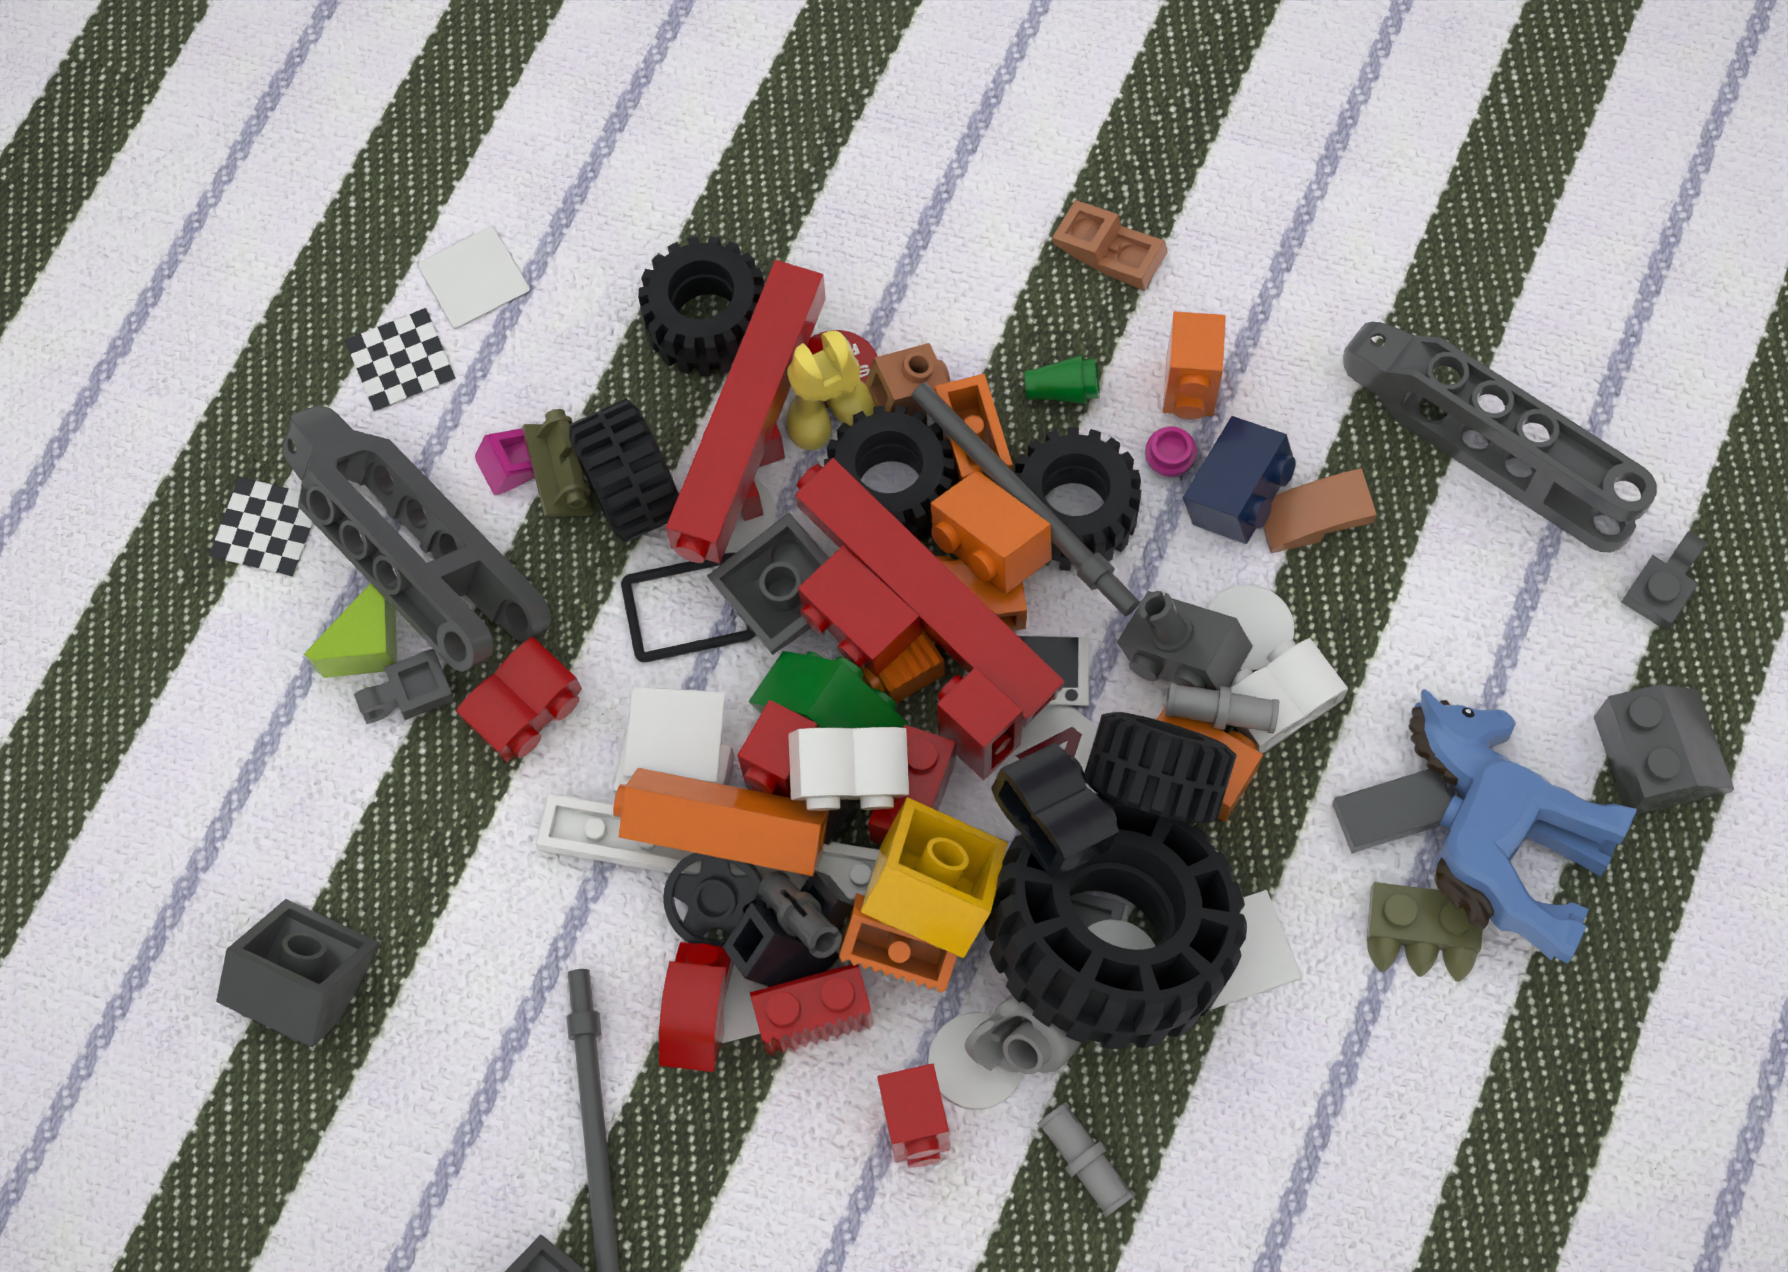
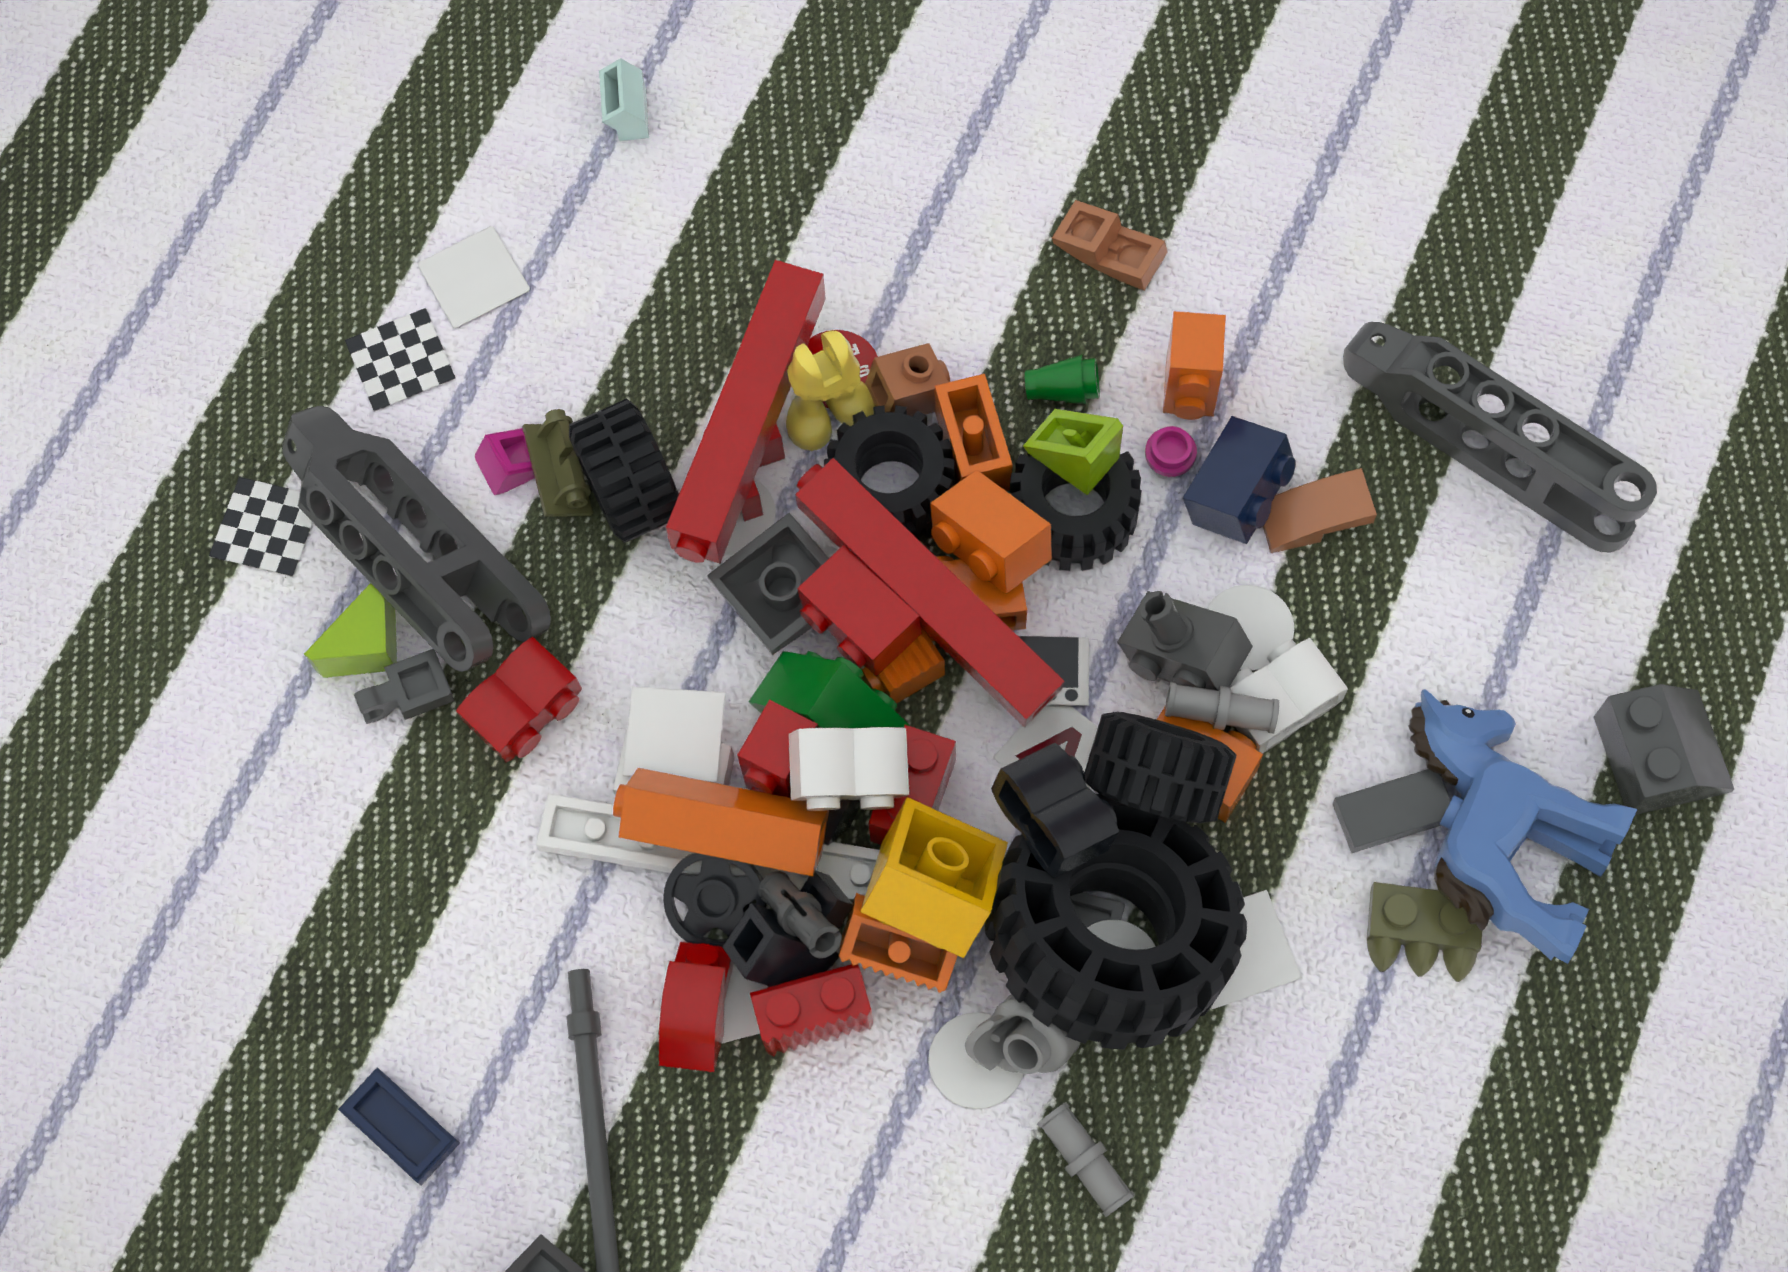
(295, 972): dark grey slope -> none
(399, 1126): none -> dark blue tile
(624, 100): none -> light aqua piece
(677, 649): black piece -> none
(695, 272): black tyre -> none
(915, 1115): red brick -> none
(980, 721): red brick -> none
(1077, 446): none -> lime slope
(1092, 568): dark grey bar -> none
(1663, 586): dark grey plate -> none

